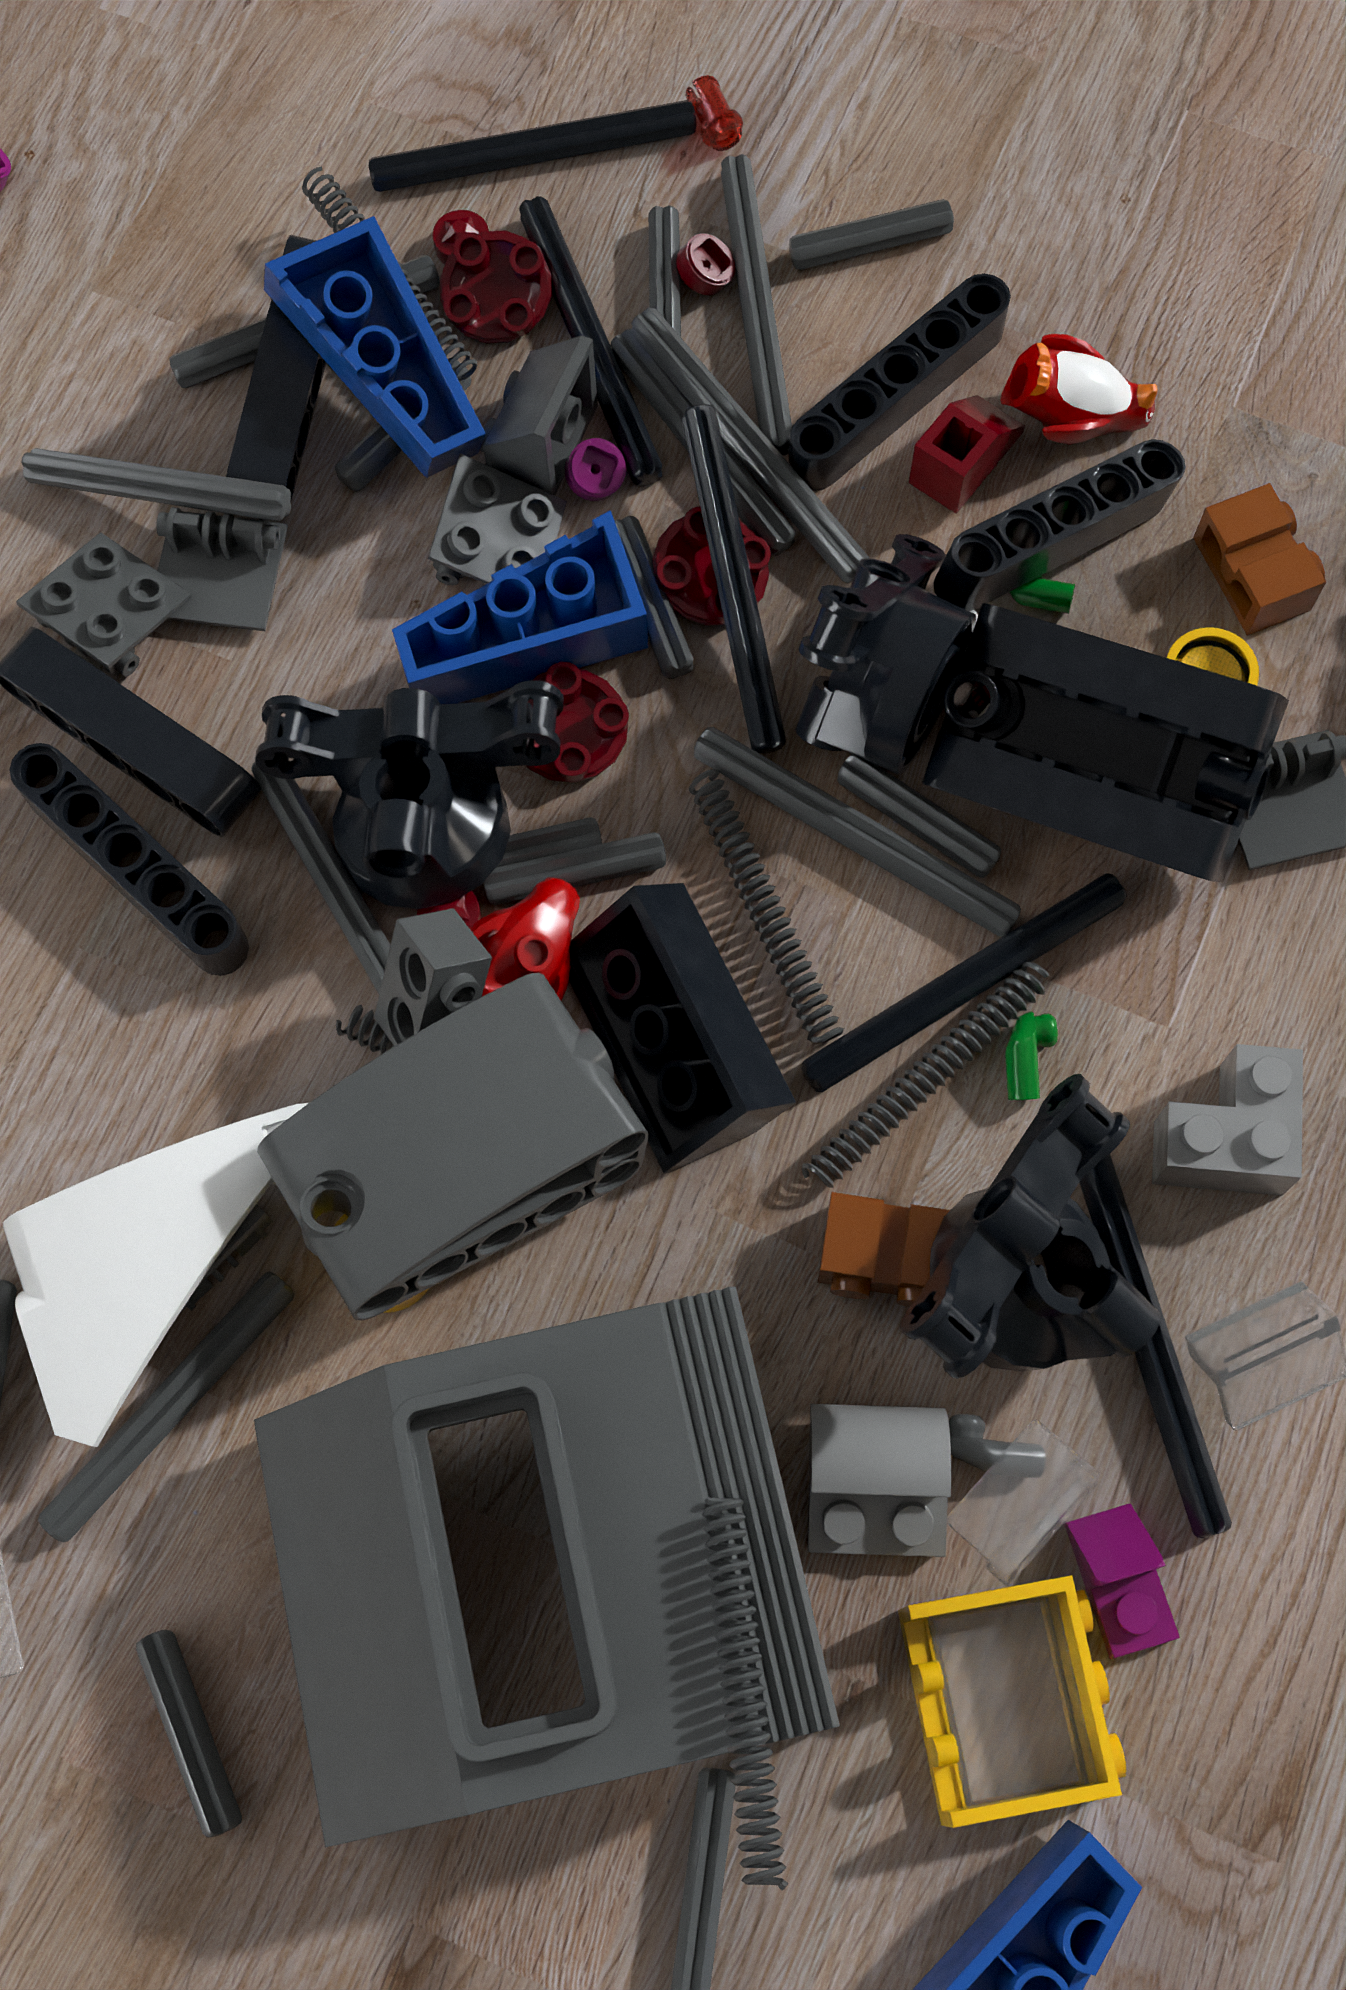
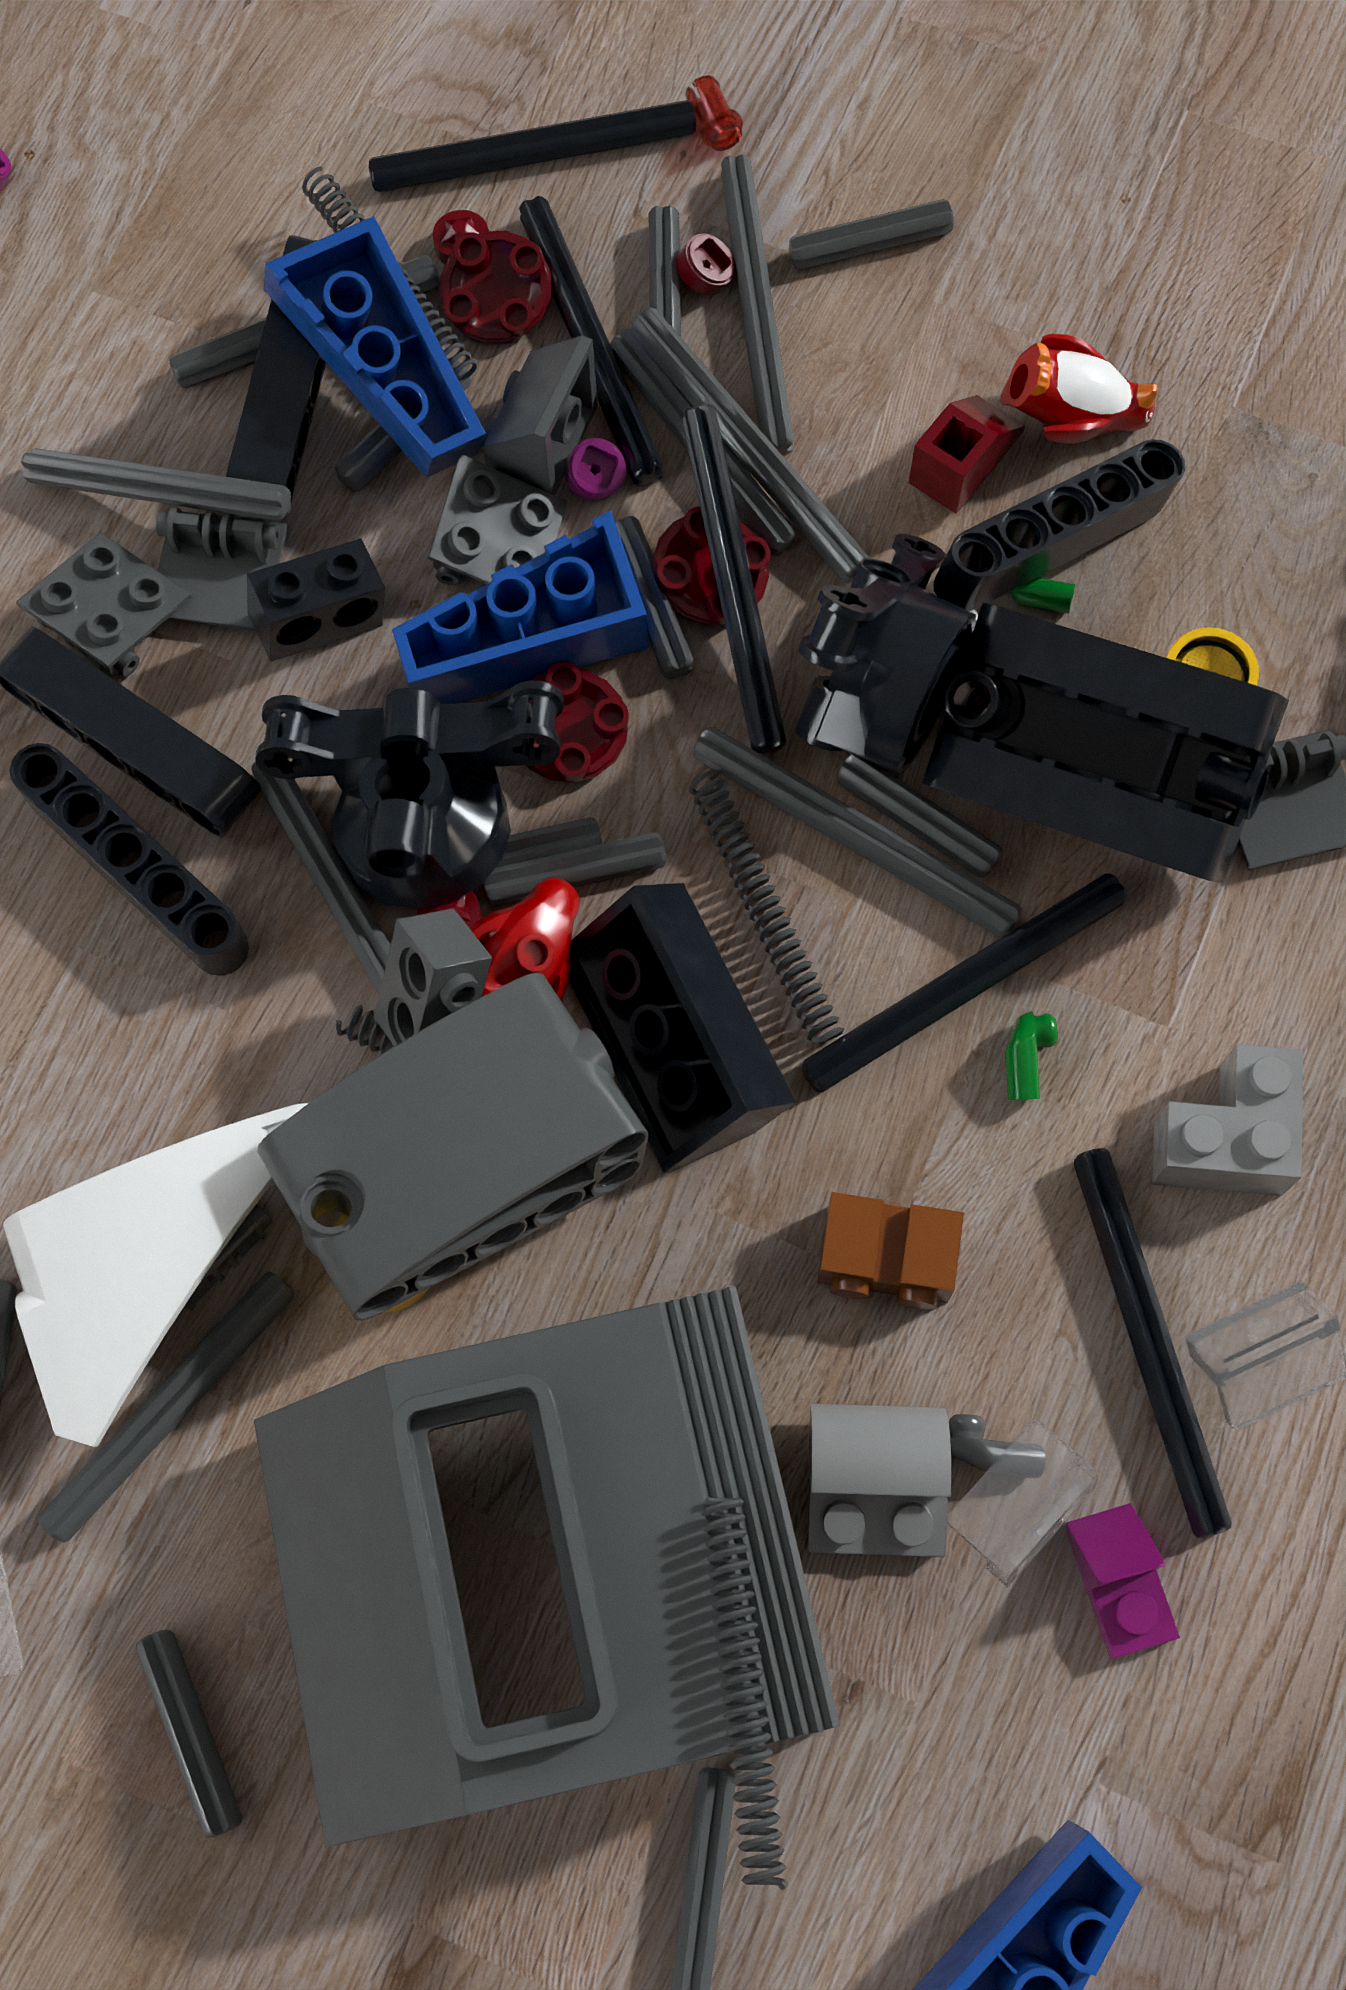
(315, 599): none -> black brick
(908, 359): black beam -> none
(983, 1286): black piece -> none
(1007, 1008): dark grey piece -> none
(1011, 1701): window -> none
(1258, 560): dark orange brick -> none

